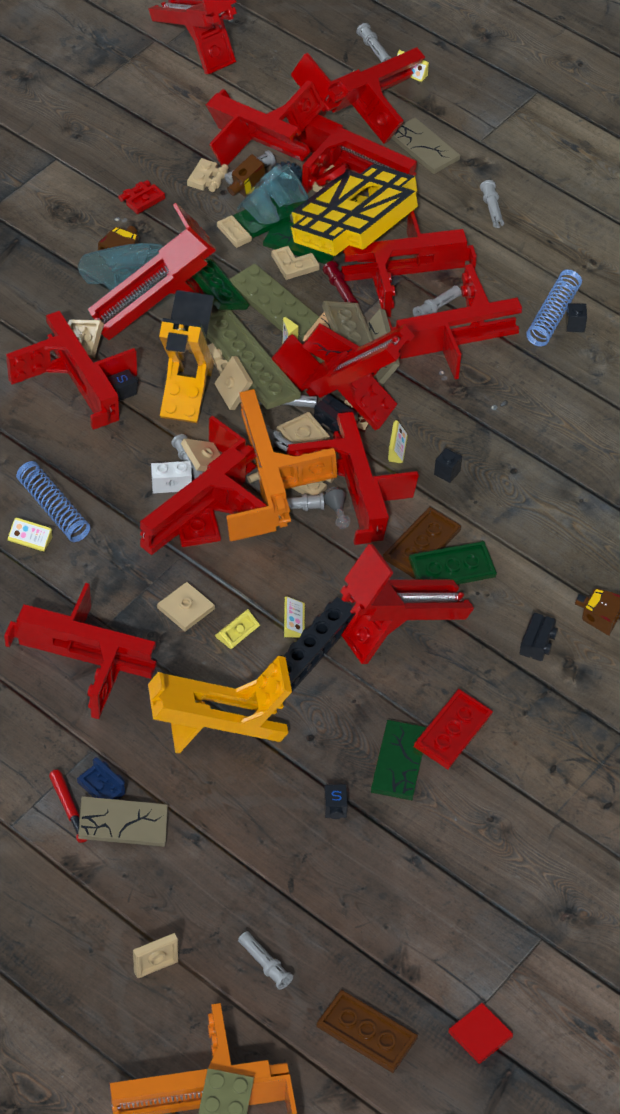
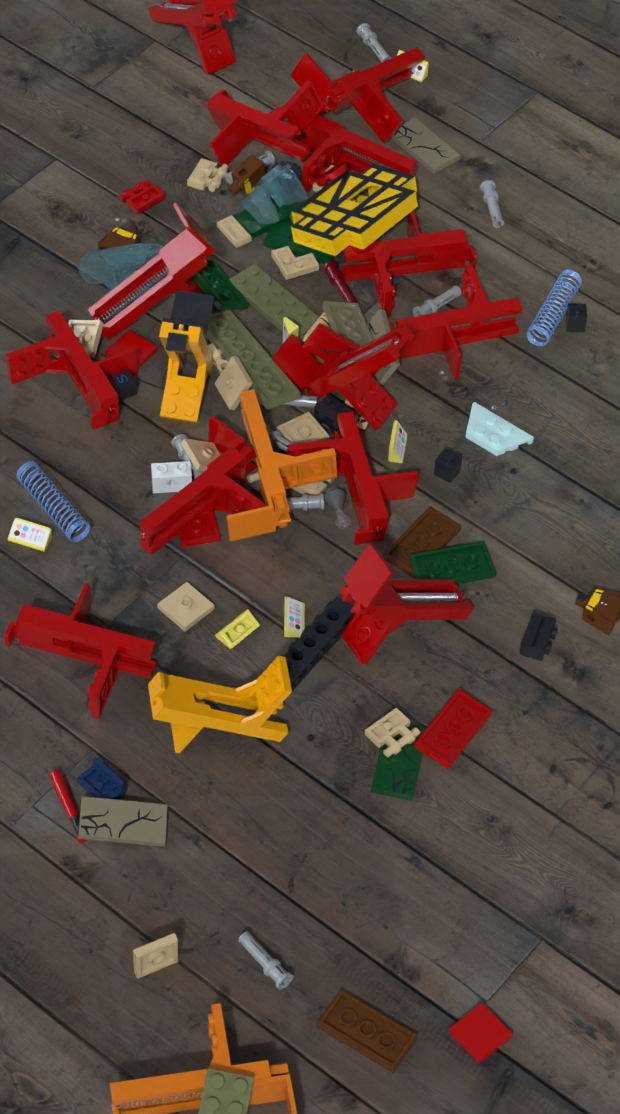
(130, 340): none -> red tile
(335, 801): black brick -> none
(387, 728): none -> tan plate
(494, 432): none -> light aqua wing

